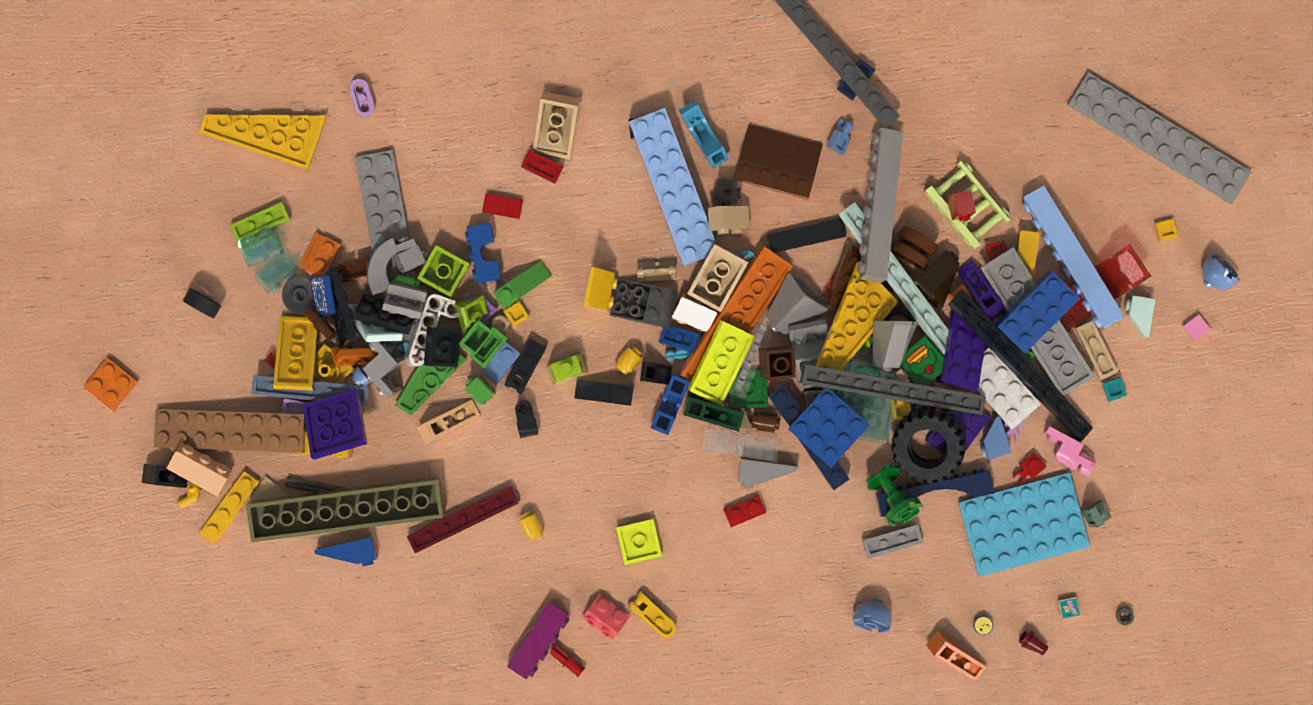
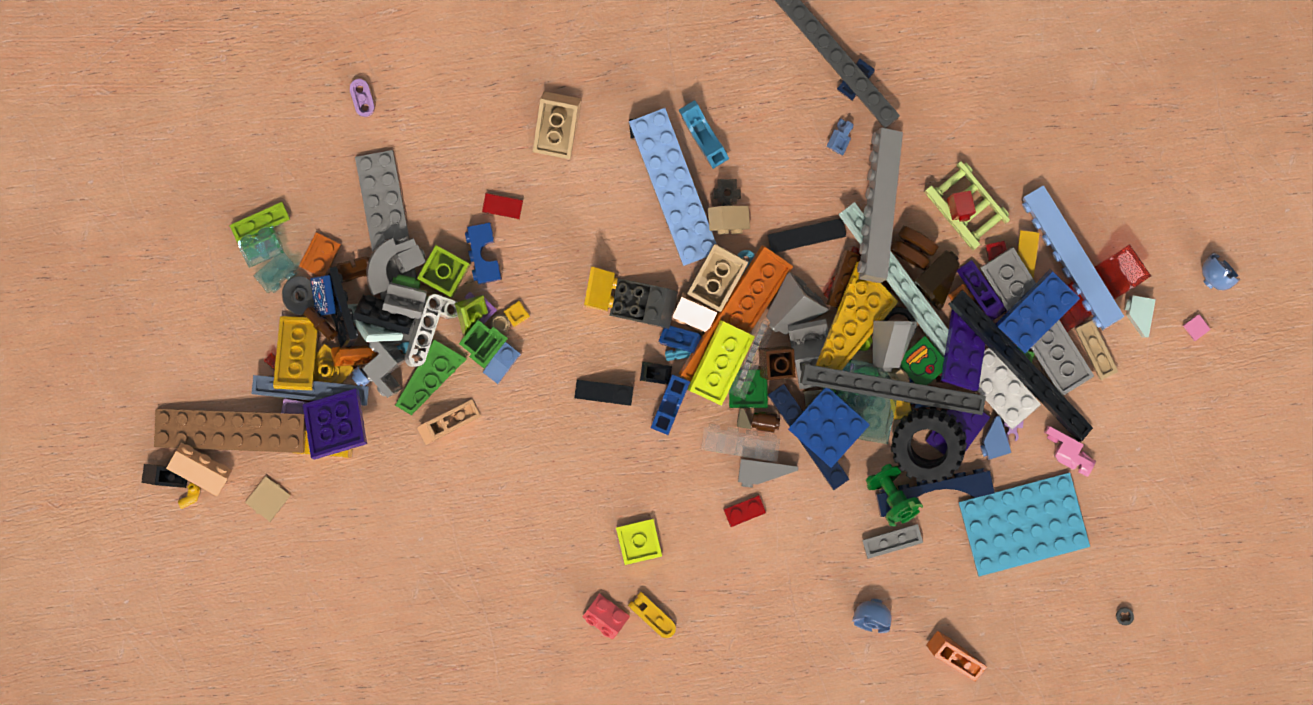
(110, 384): orange plate -> none
(201, 303): black tyre -> none
(229, 507): yellow plate -> none
(276, 136): yellow wing -> none
(311, 486): dark grey axle -> none
(345, 509): olive brick -> none
(355, 552): blue slope -> none
(442, 346): black plate -> none
(462, 519): dark red plate -> none
(479, 390): bright green brick -> none
(522, 285): bright green slope -> none
(525, 365): black plate -> none
(526, 423): black piece -> none
(531, 525): yellow brick -> none
(538, 640): magenta brick -> none
(542, 167): red plate -> none
(567, 369): lime torso -> none
(567, 660): red axle -> none
(629, 360): yellow brick -> none
(656, 271): tan hinge -> none
(713, 413): dark green slope -> none
(778, 162): reddish brown slope -> none
(983, 625): light yellow tile -> none
(1030, 467): red plate -> none
(1032, 642): dark red cone -> none
(1069, 608): tile -> none
(1096, 514): sand green plate -> none
(1114, 389): teal plate -> none
(1159, 138): light grey plate -> none
(1166, 229): yellow tile -> none

